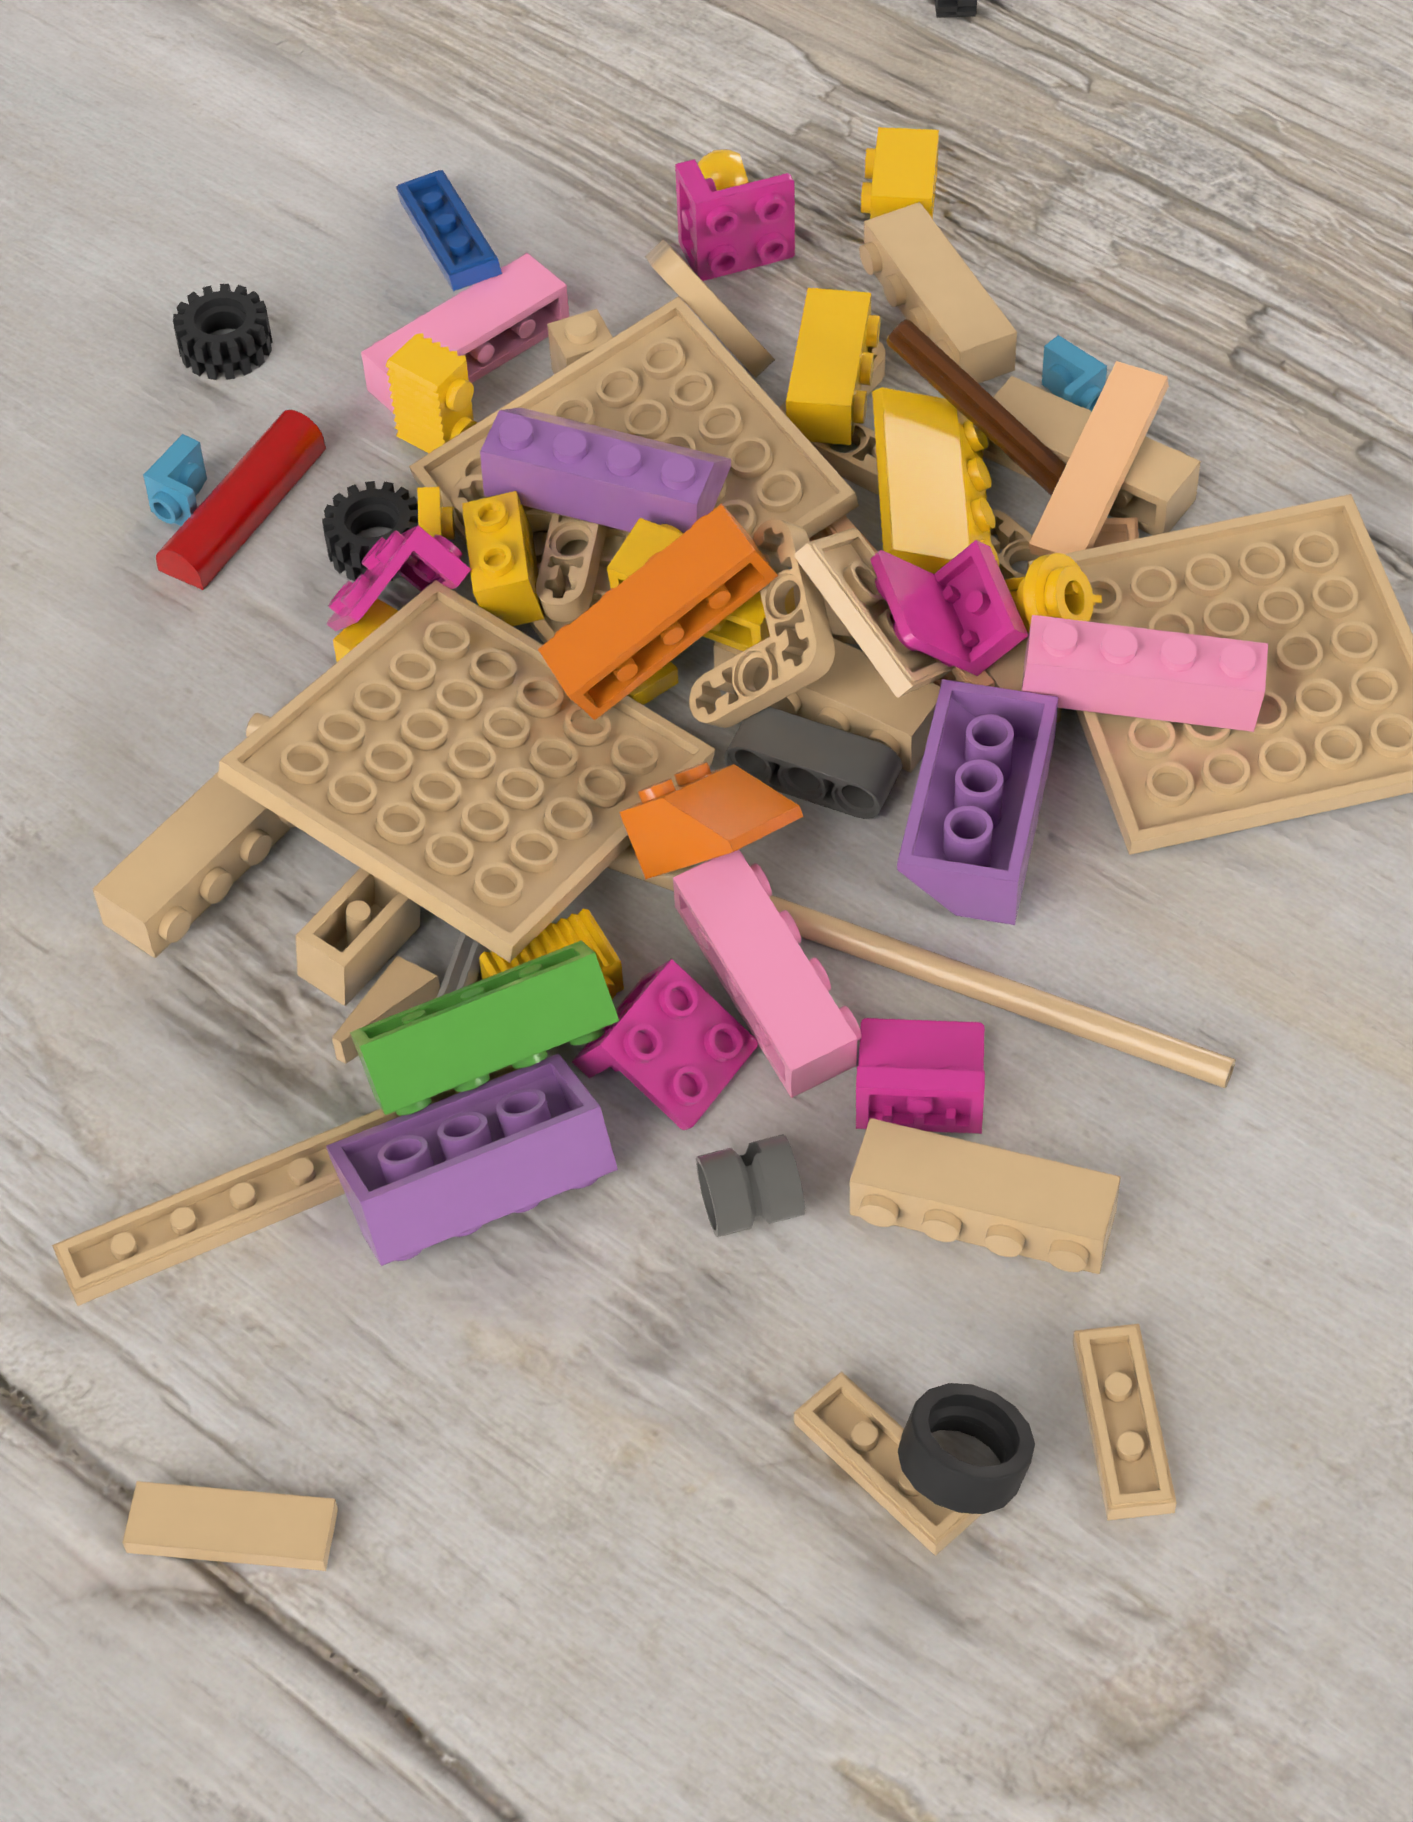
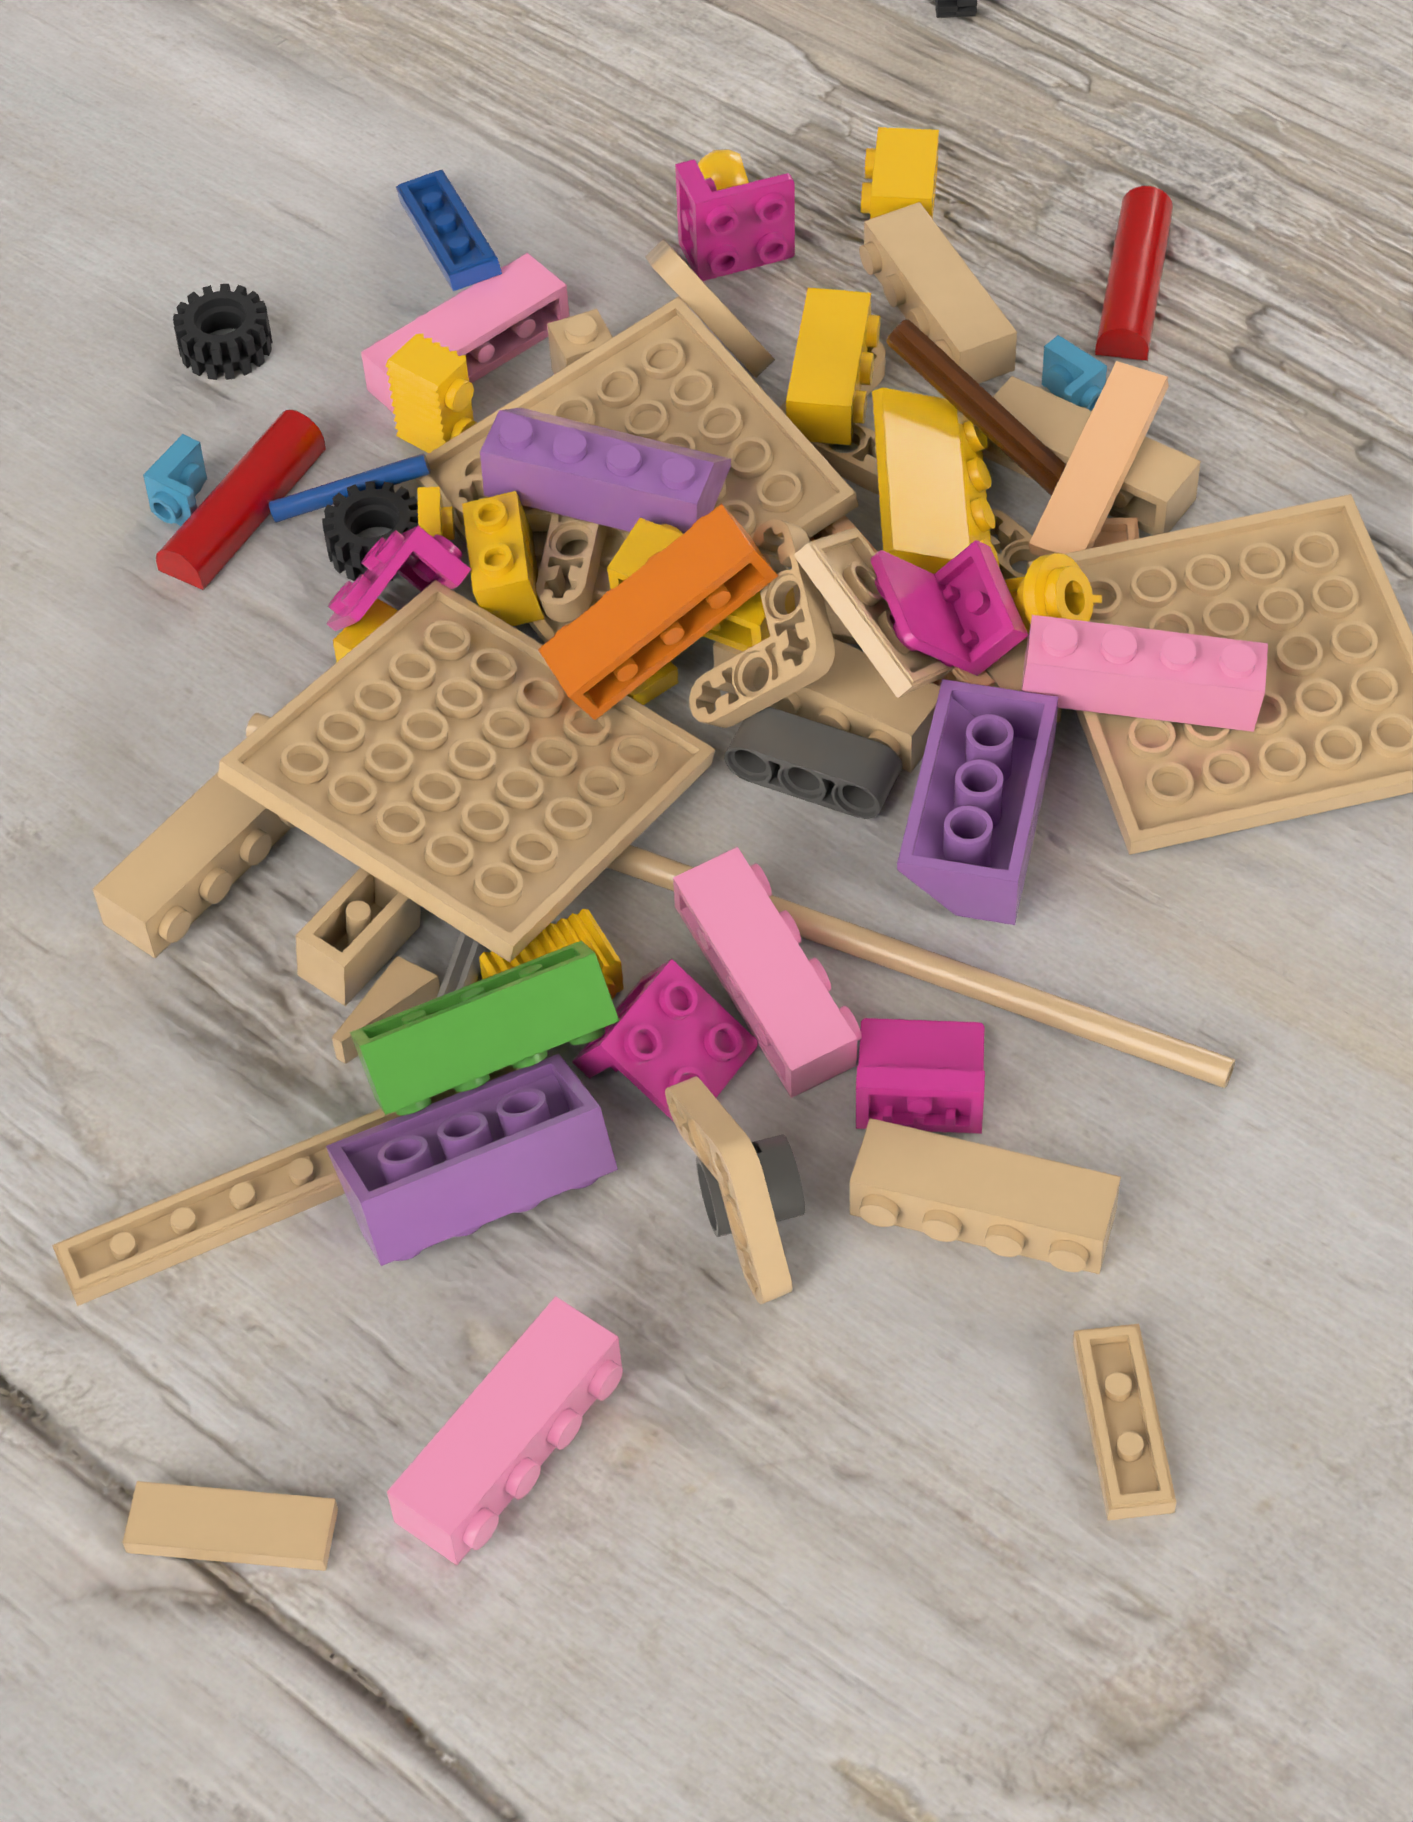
(322, 495): none -> blue bar
(506, 1431): none -> bright pink brick
(703, 817): orange slope -> none
(736, 1166): none -> tan beam
(865, 1446): tan tile -> none
(956, 1482): black tyre -> none
(1135, 274): none -> red brick

